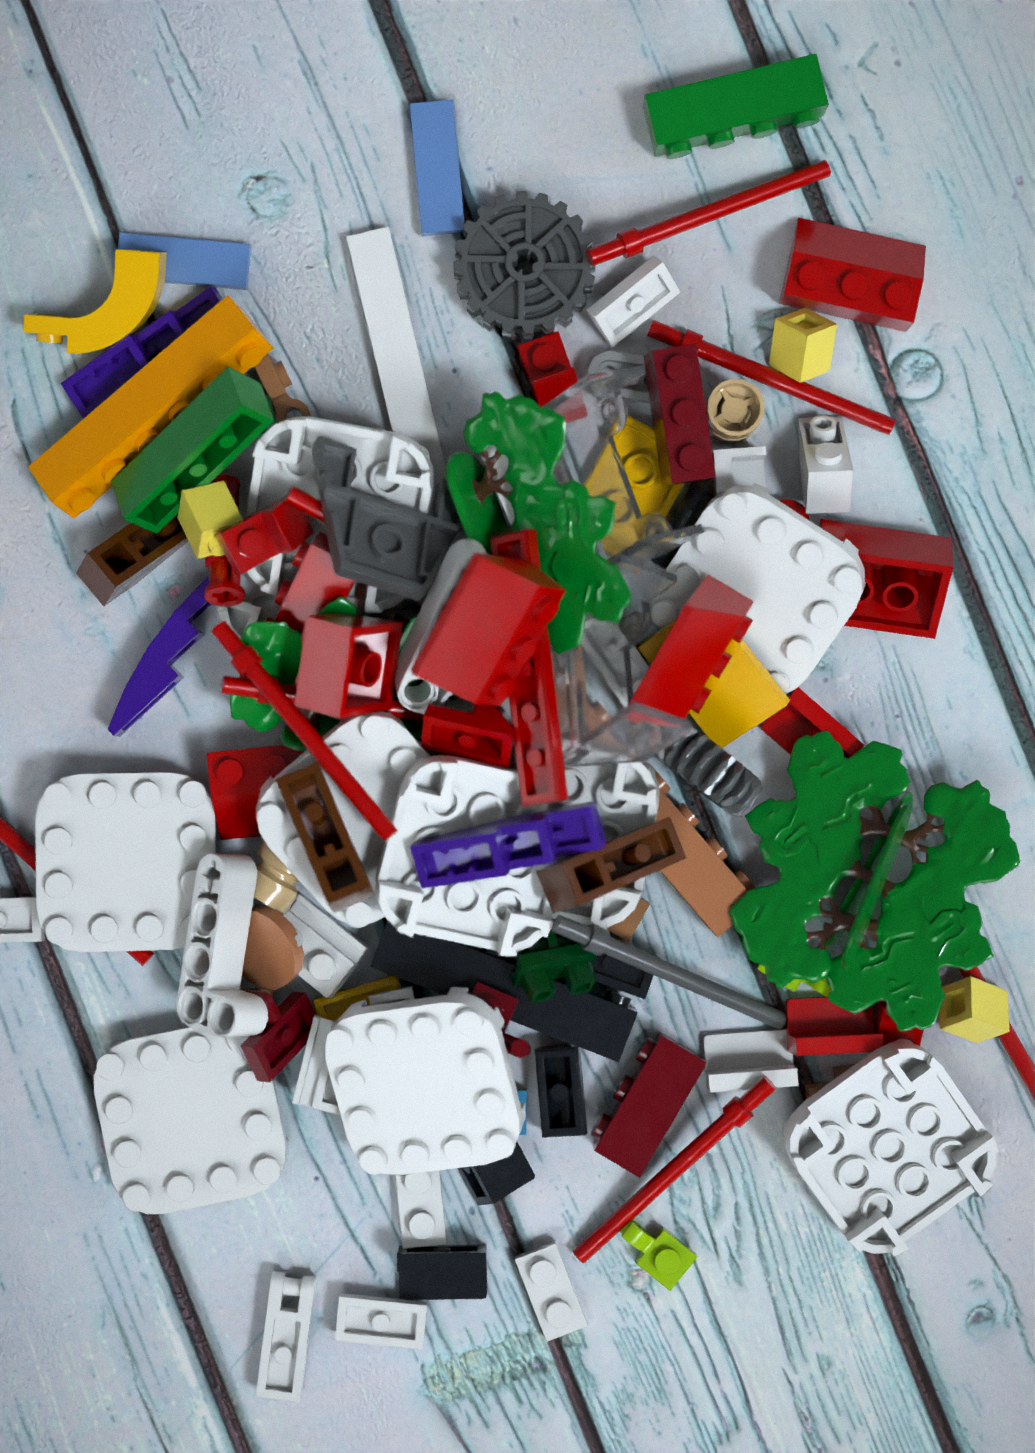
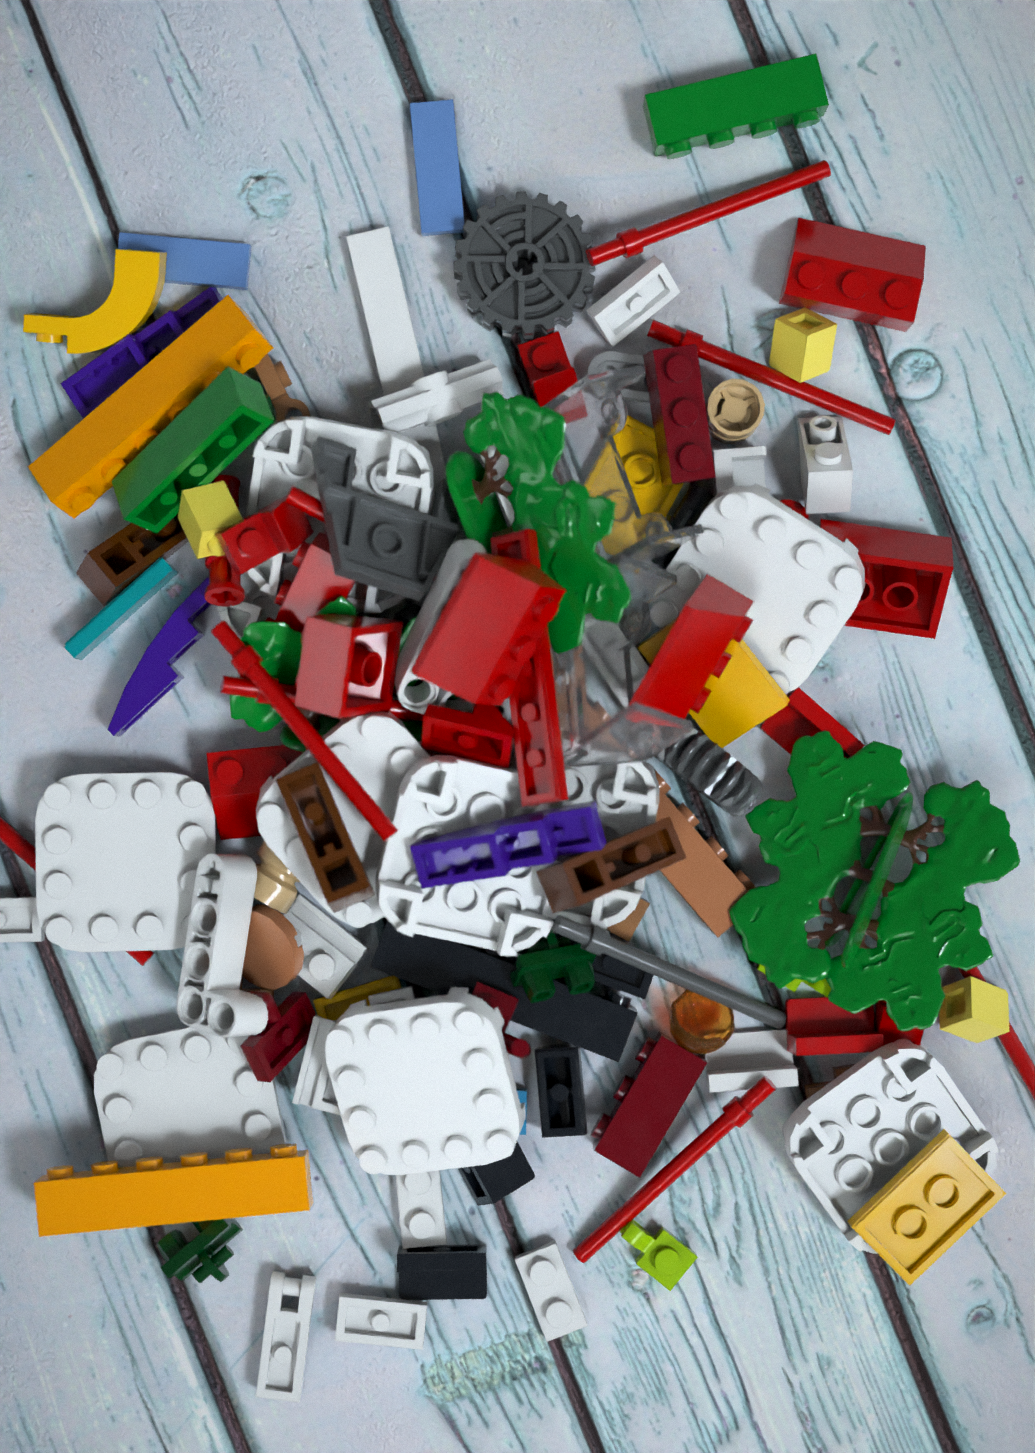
(120, 609): none -> teal tile
(174, 1191): none -> light orange brick
(202, 1255): none -> dark green hips
(435, 398): none -> white piece
(700, 1023): none -> clear orange hair
(926, 1207): none -> yellow tile

